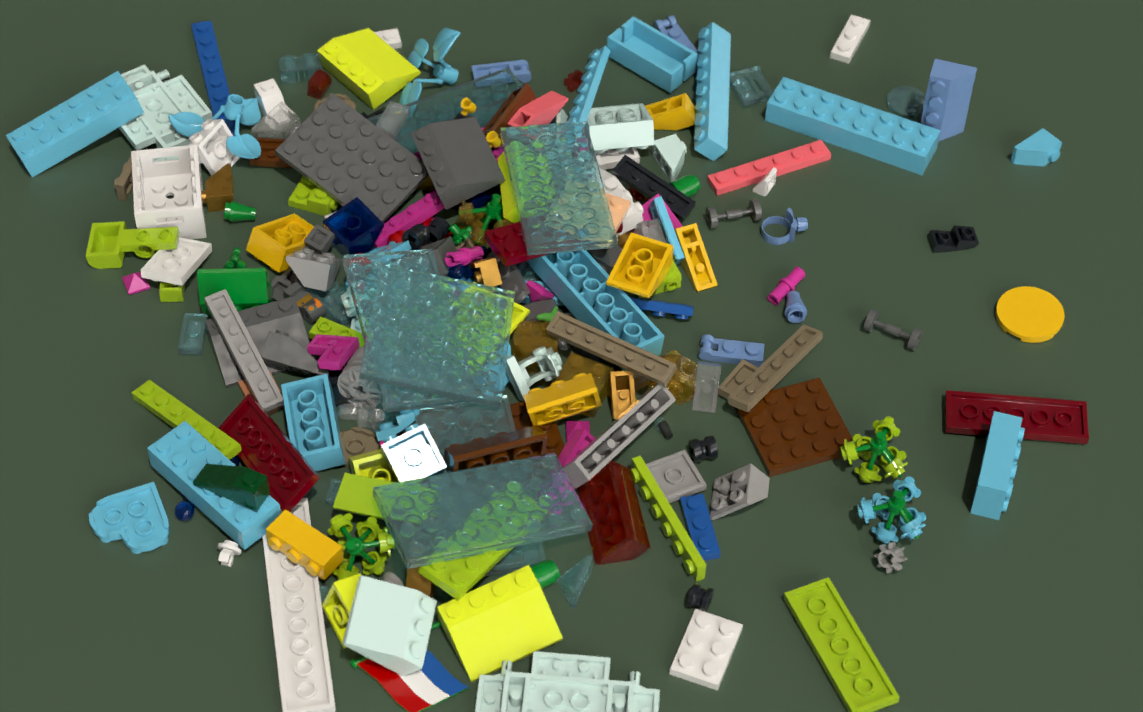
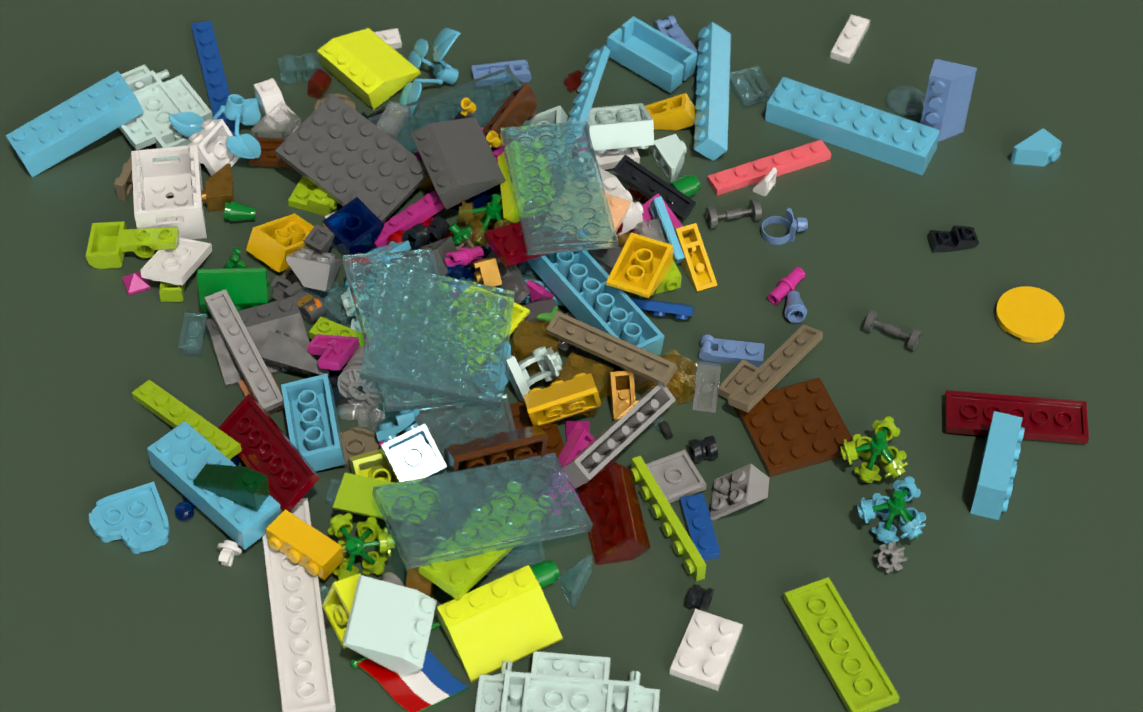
(539, 111): coral slope -> none

